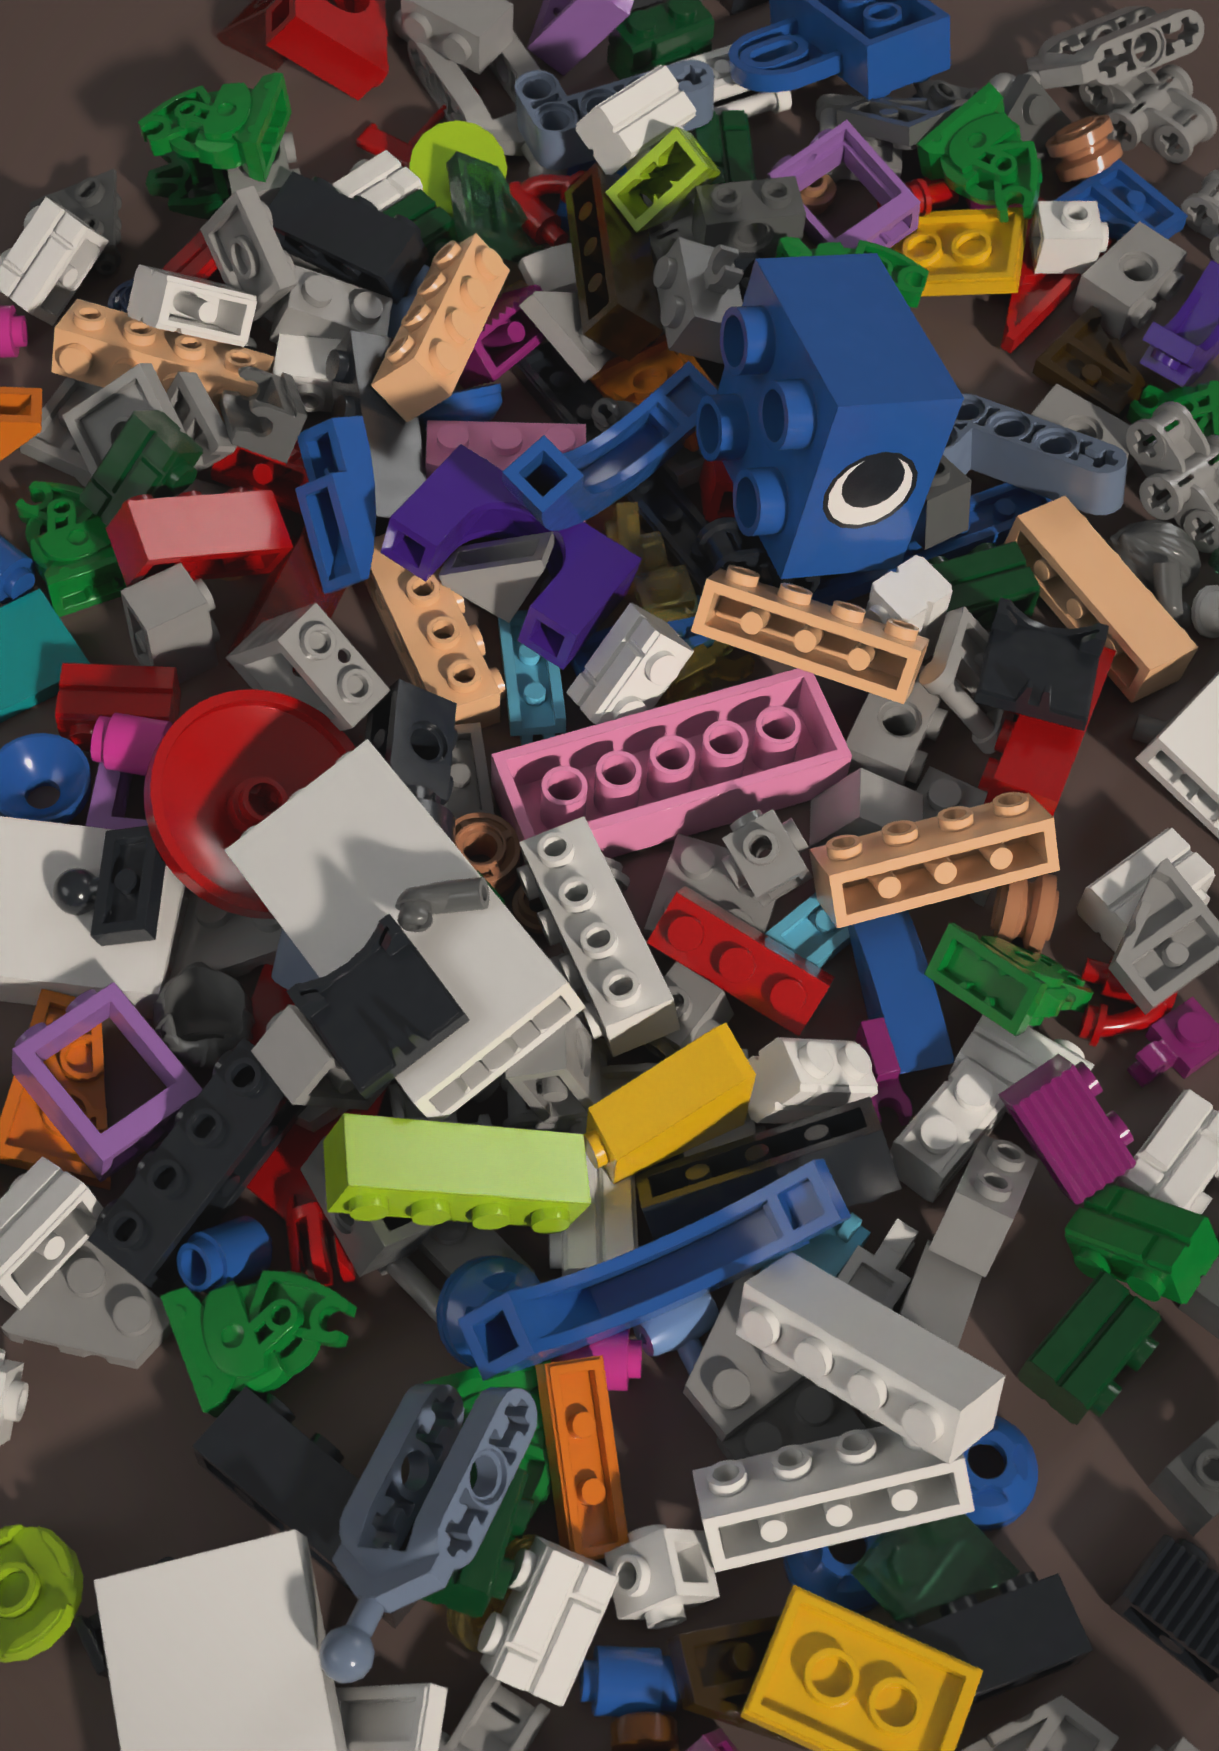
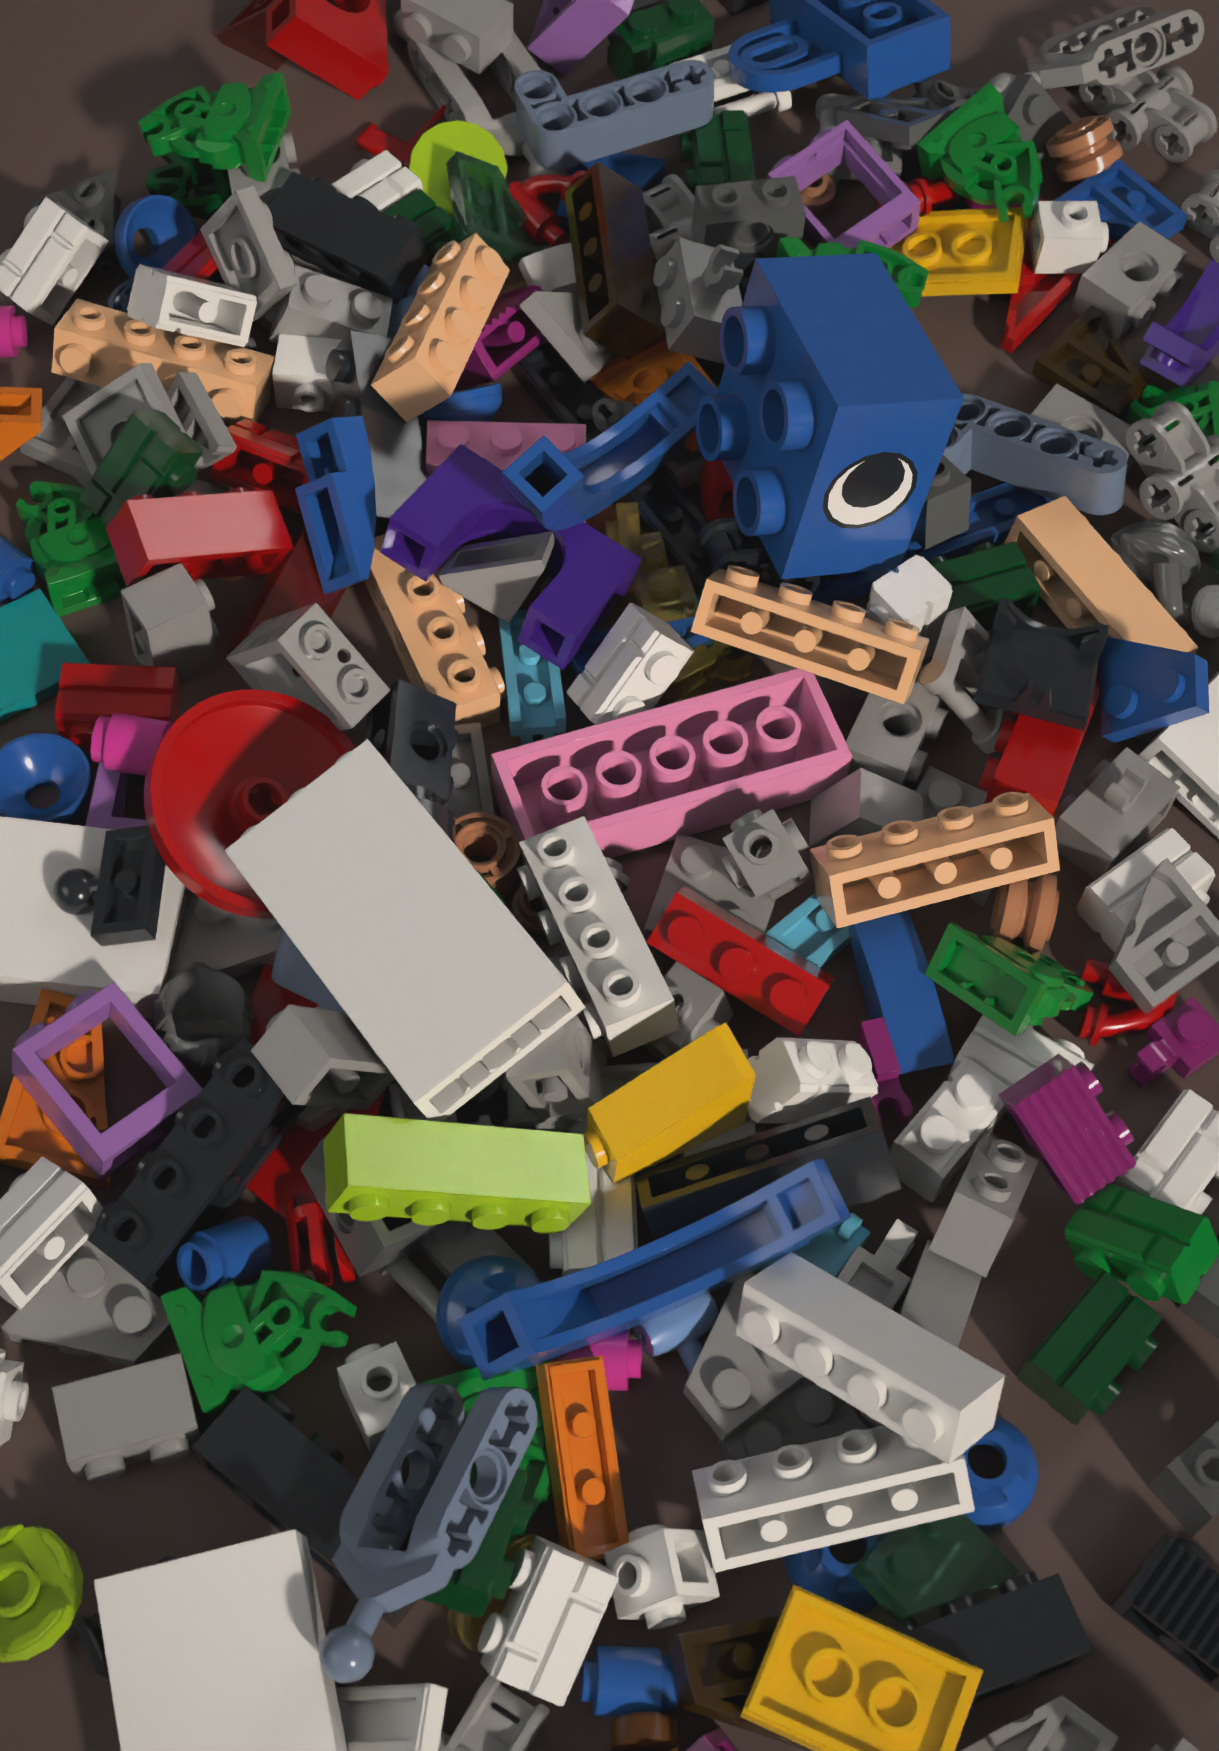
(127, 1418): none -> light grey brick
(167, 225): none -> blue piece
(269, 418): dark grey hinge -> none
(374, 1387): none -> white brick
(380, 1008): black piece -> none
(421, 902): dark grey arm -> none
(635, 120): white brick -> none
(666, 177): lime torso -> none
(1113, 813): none -> light grey brick
(1149, 688): none -> blue wing

